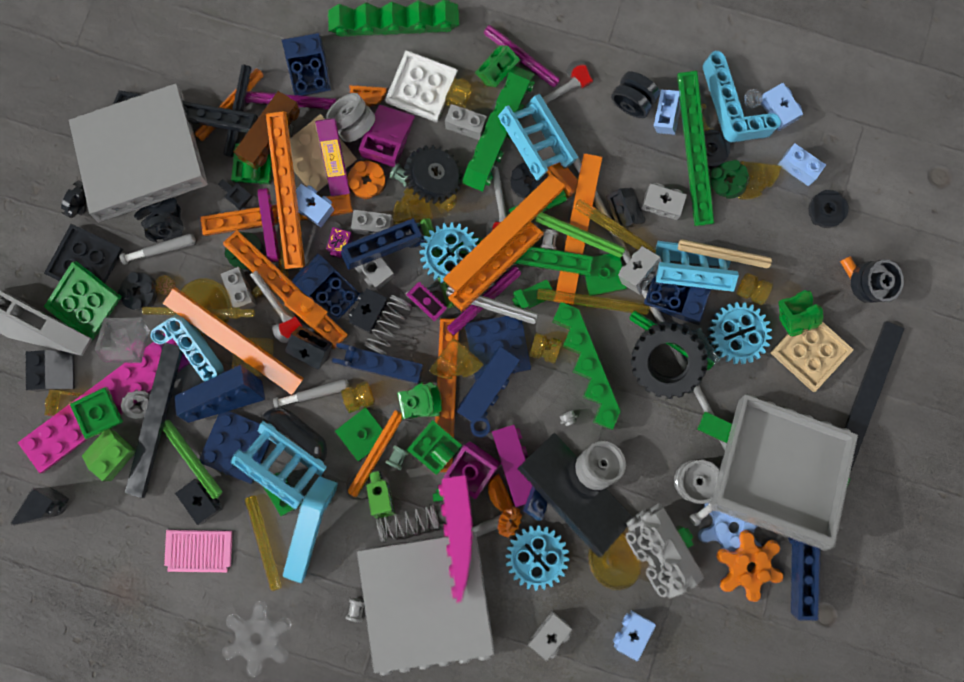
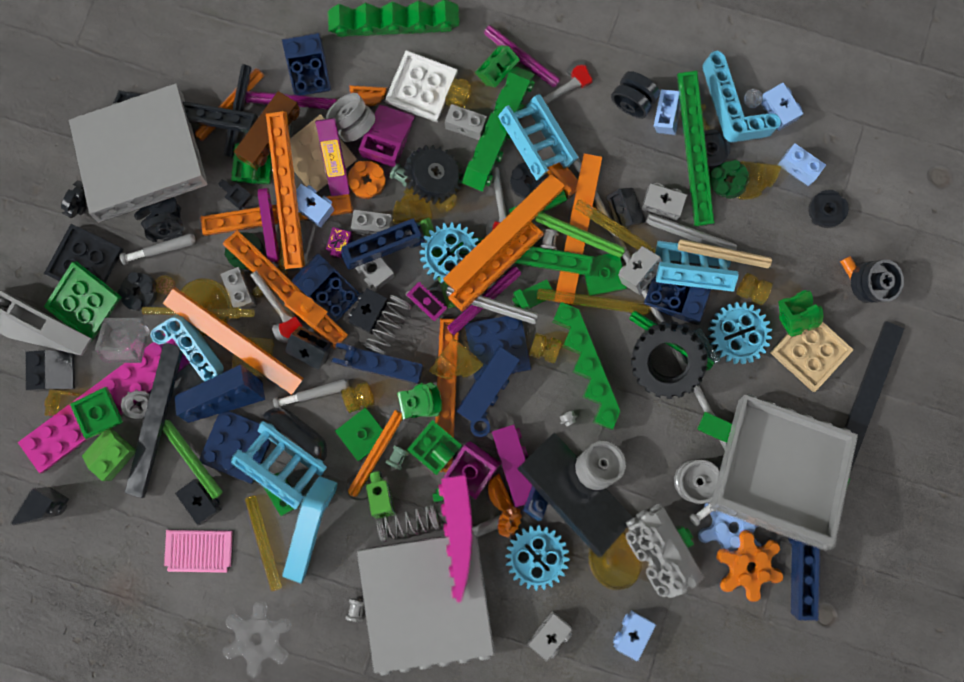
(688, 232): none -> light grey axle

